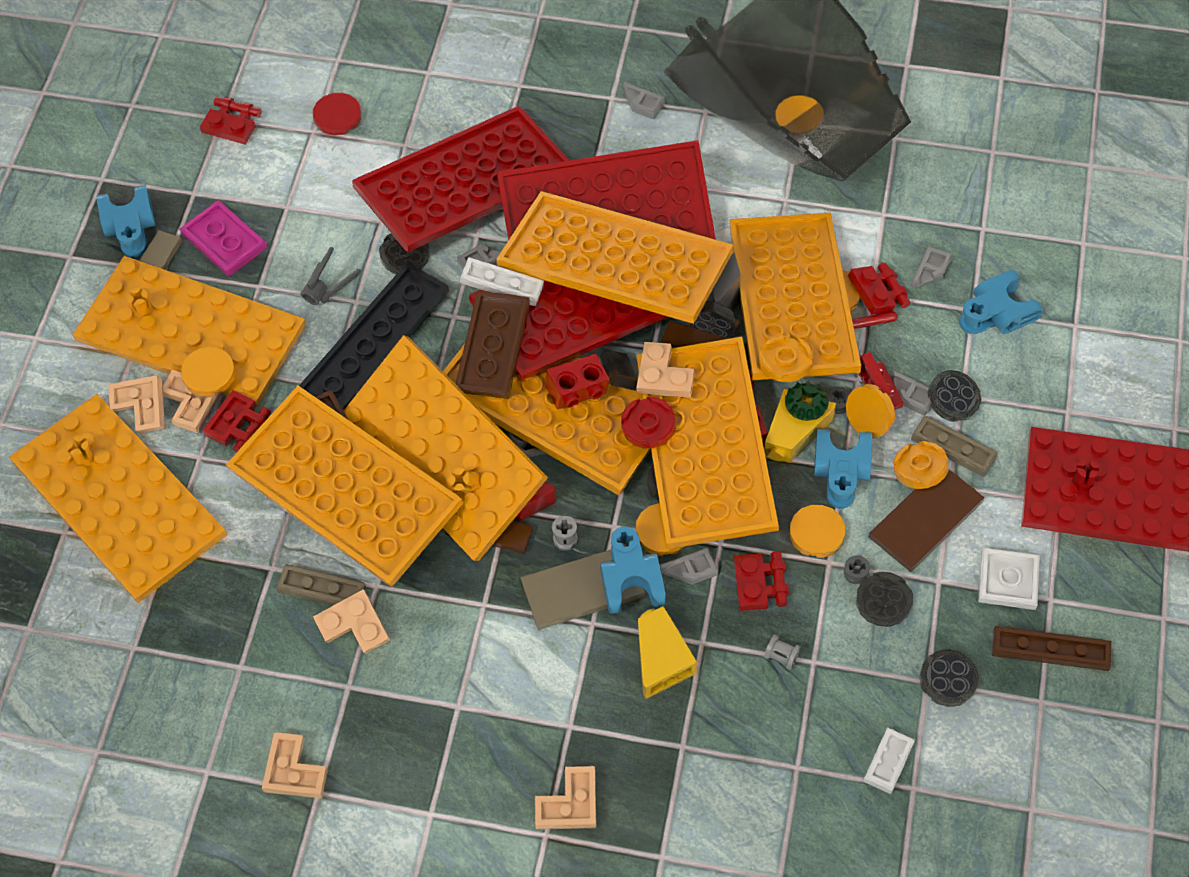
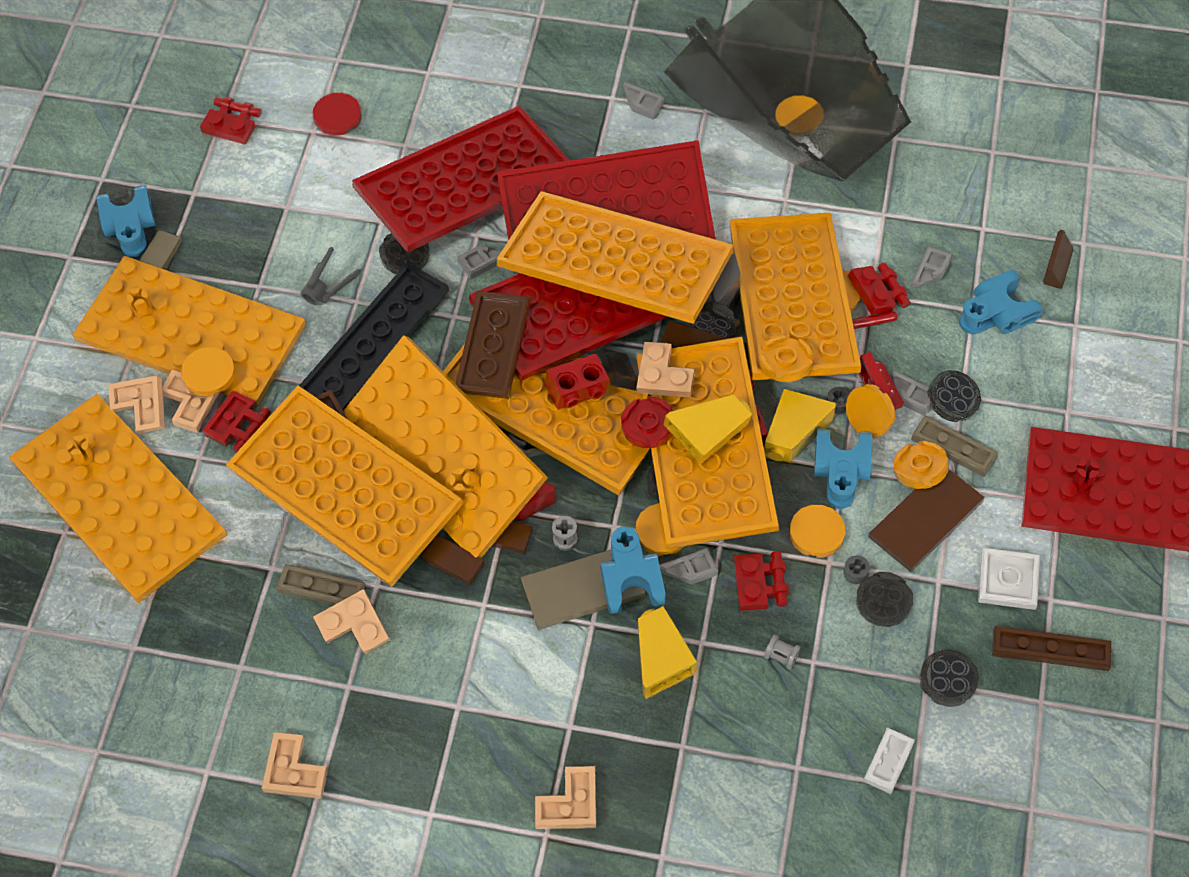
(223, 238): dark pink tile -> none
(453, 560): none -> reddish brown tile
(500, 280): white tile -> none
(708, 425): none -> yellow slope
(803, 410): dark green gear -> none
(1059, 261): none -> reddish brown slope

